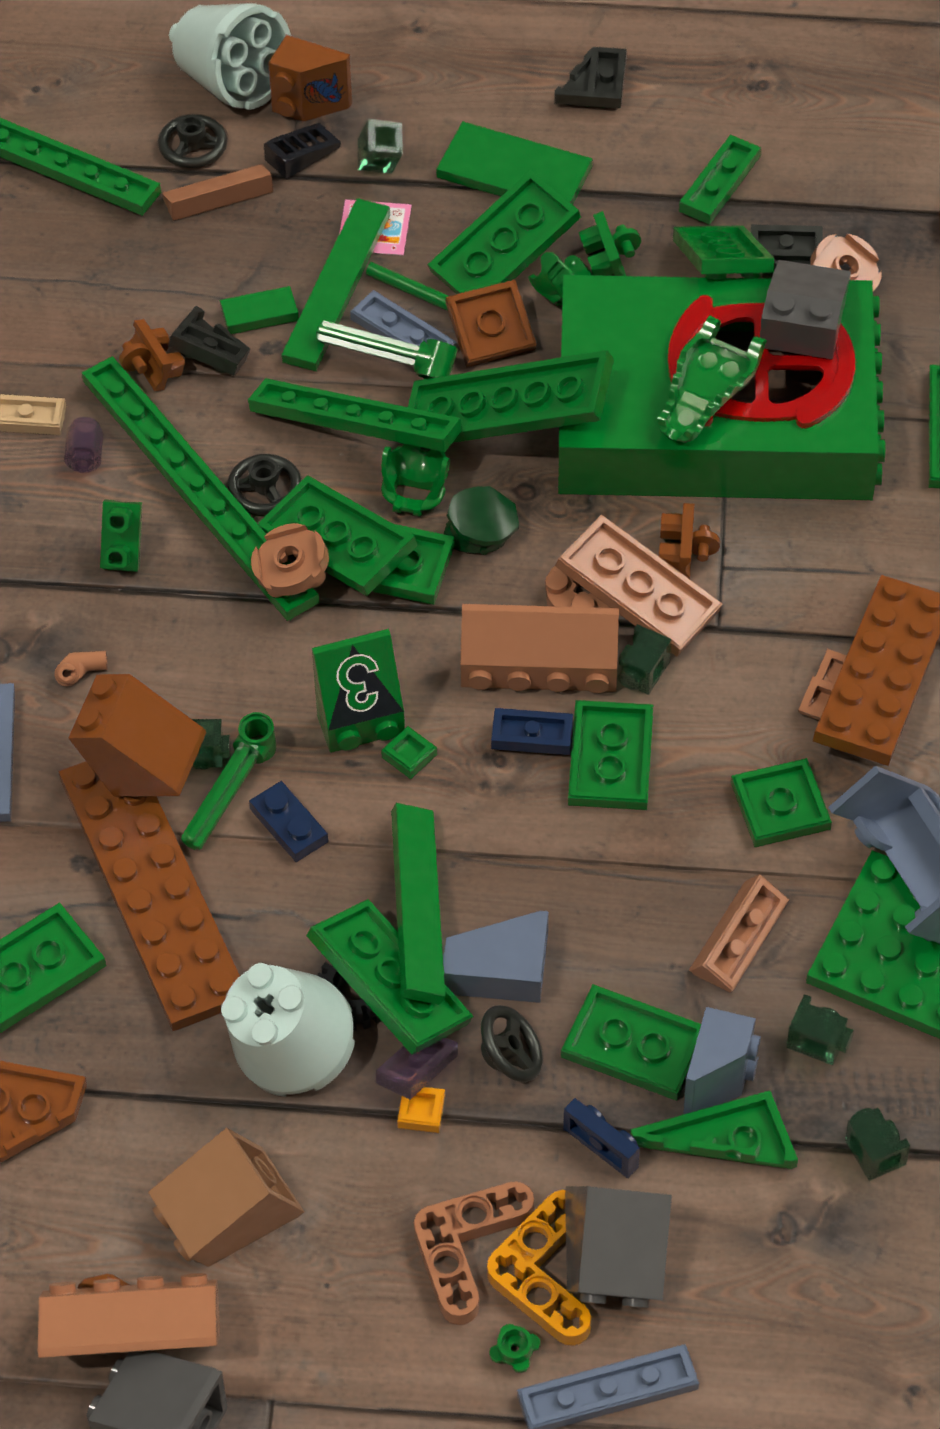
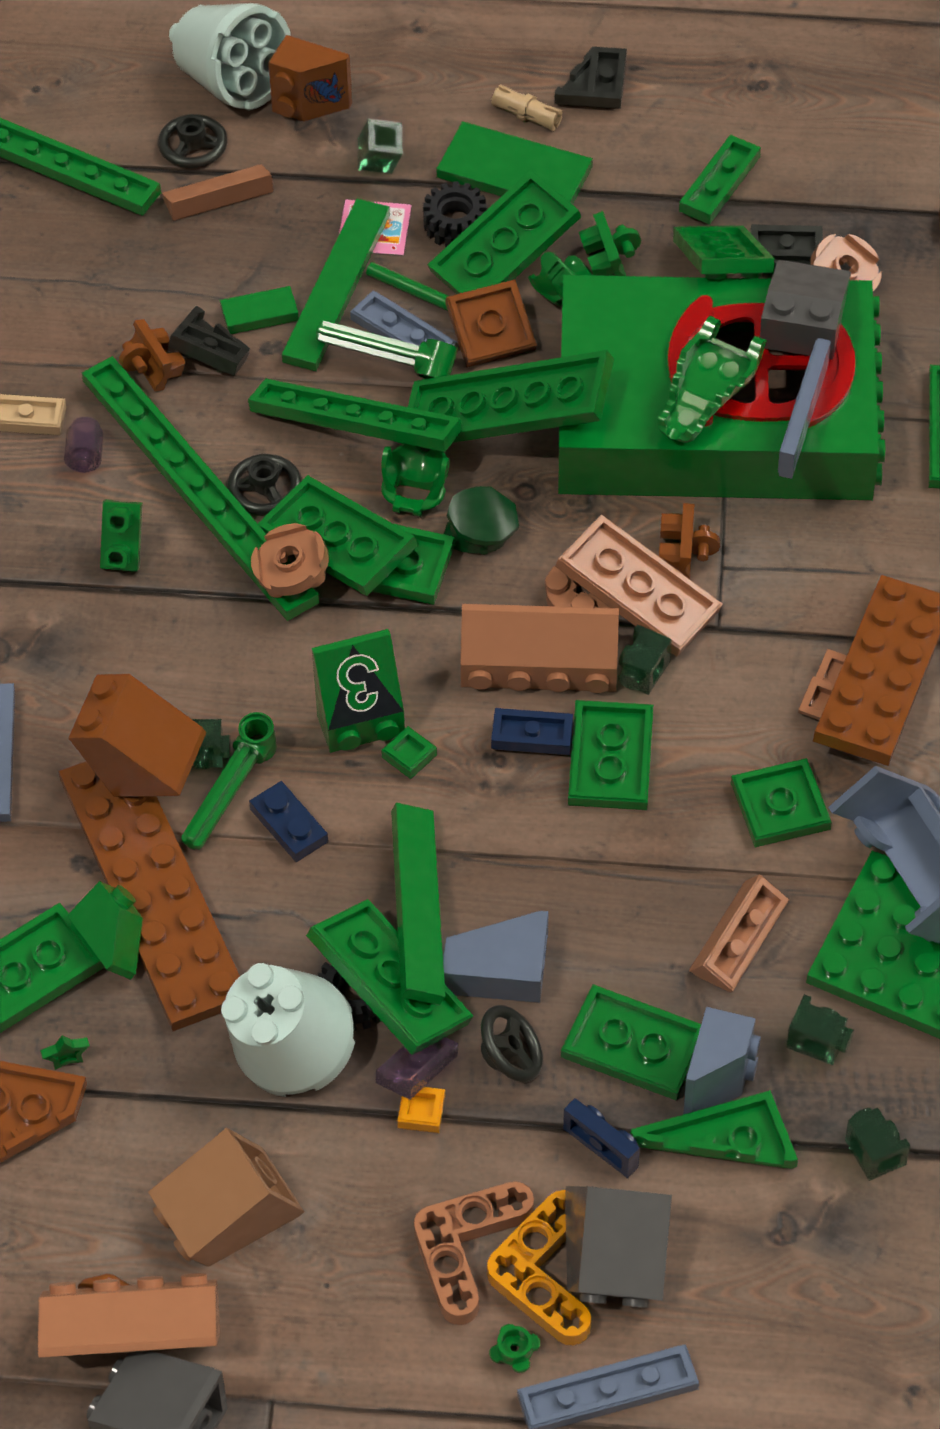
(65, 1051): none -> green piece
(77, 664): nougat arm -> none
(110, 927): none -> green slope
(287, 160): black slope -> none
(450, 200): none -> black tyre
(527, 107): none -> tan pin
(804, 408): none -> sand blue tile

